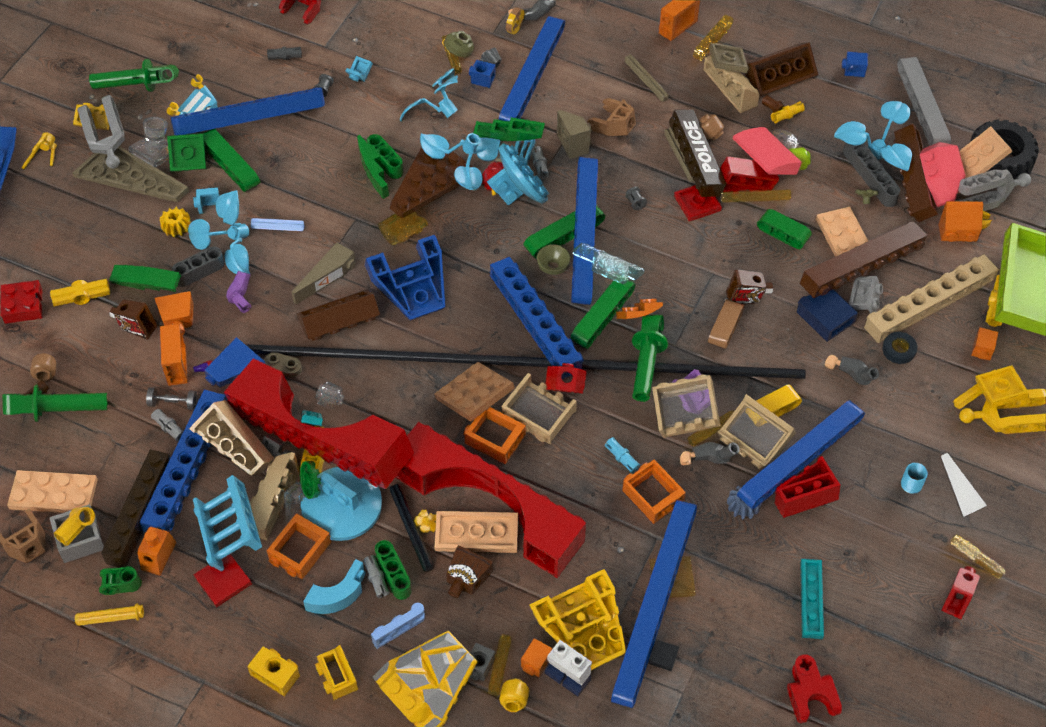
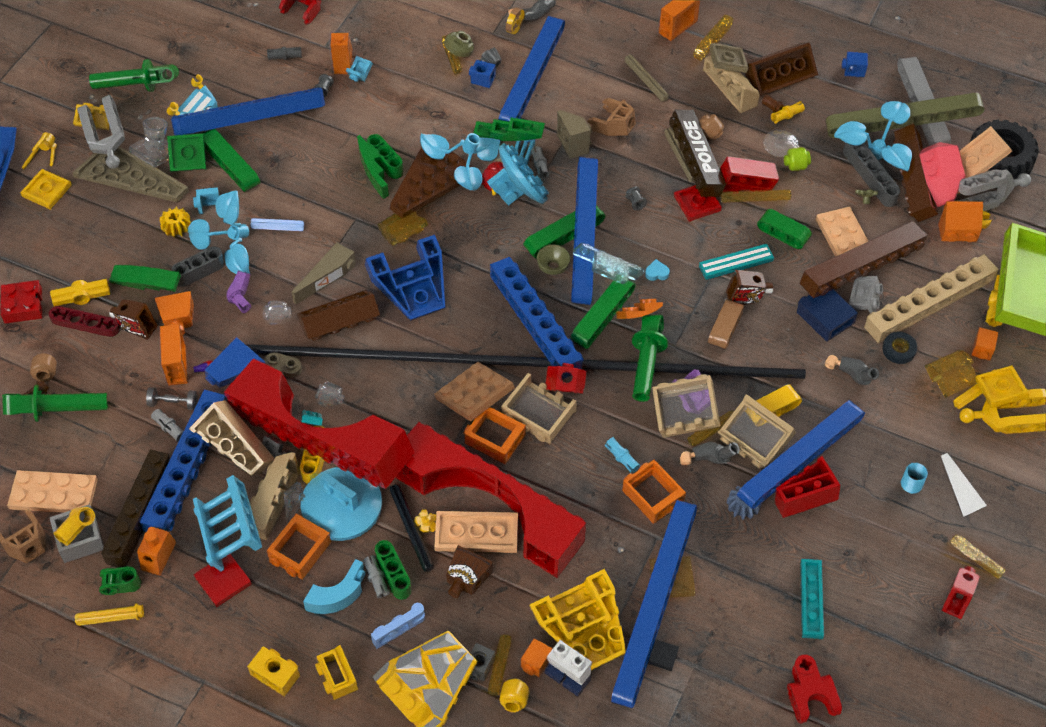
(46, 189): none -> yellow tile
(85, 318): none -> dark red beam
(276, 312): none -> clear head
(309, 479): green wheel -> none
(341, 52): none -> orange slope
(446, 104): medium azure plant -> none
(657, 270): none -> medium azure tile
(736, 261): none -> teal tile
(767, 151): coral slope -> none
(920, 113): none -> olive beam
(952, 372): none -> clear yellow brick

